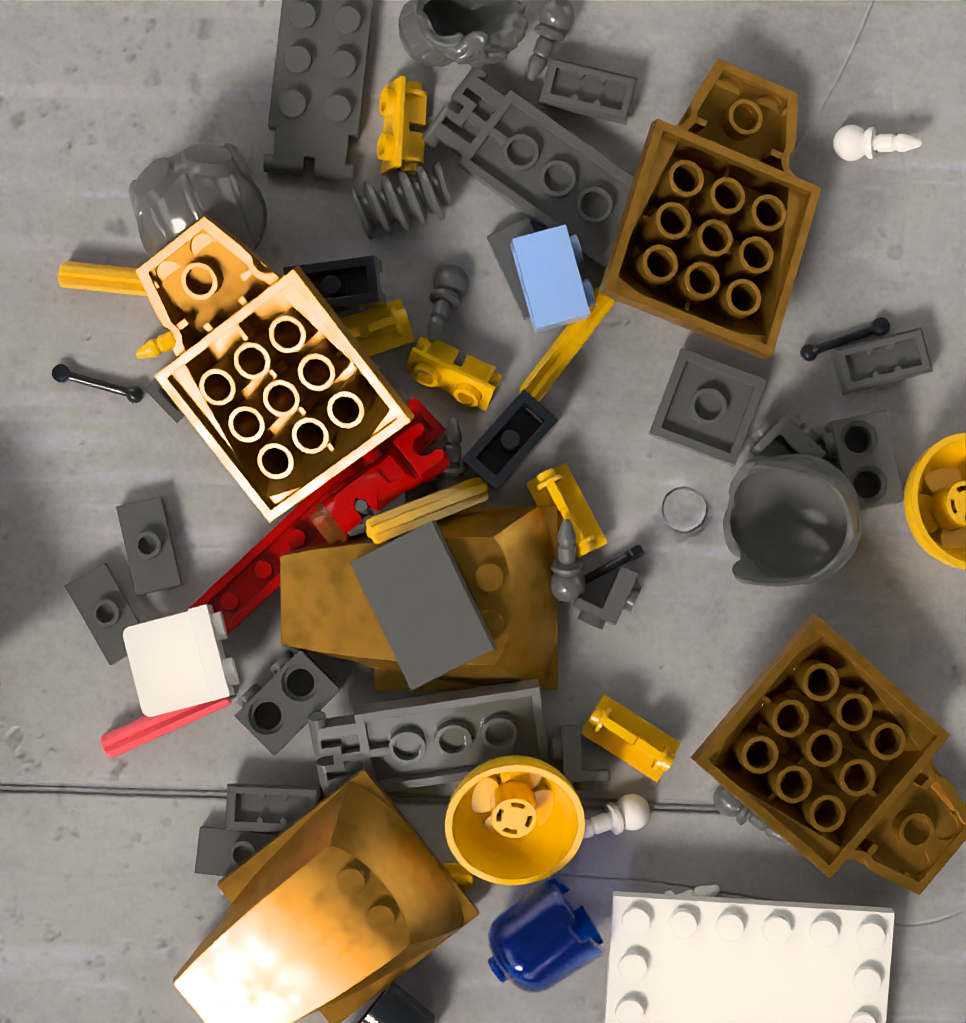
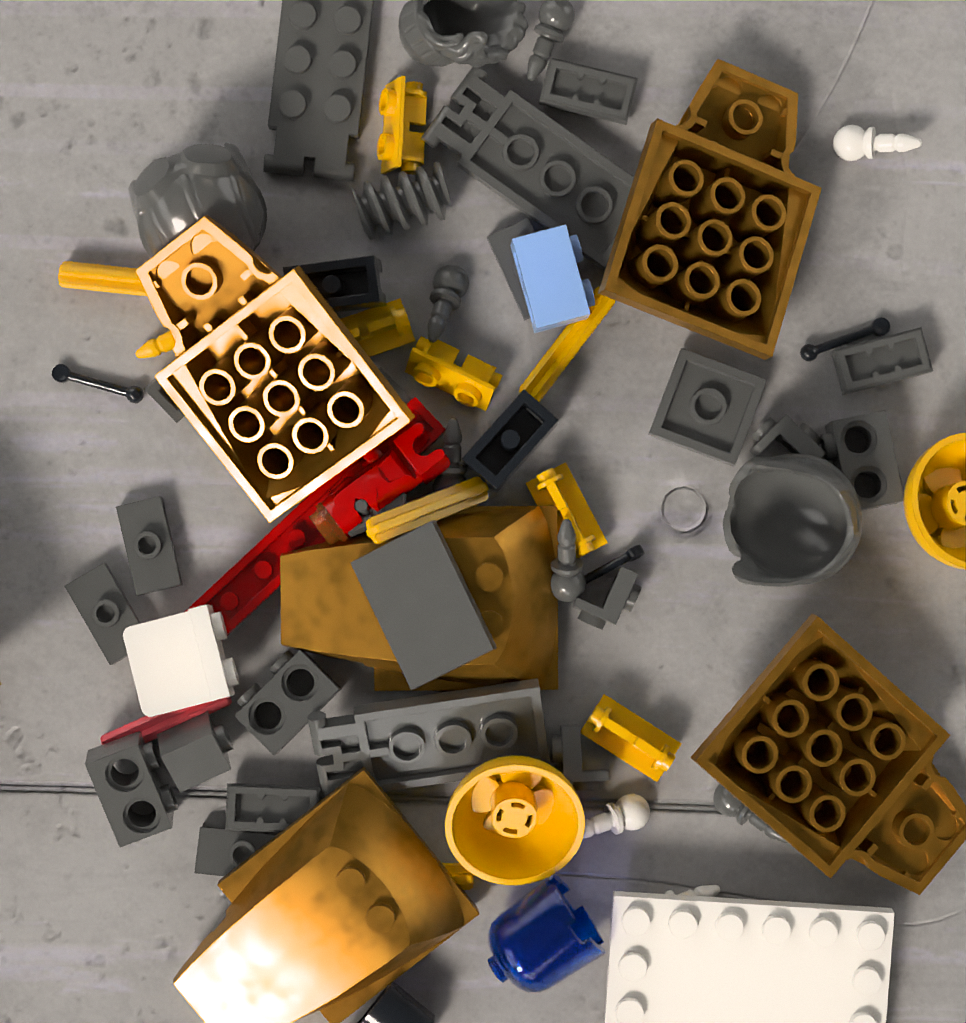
(121, 790): none -> dark grey brick
(195, 751): none -> dark grey brick

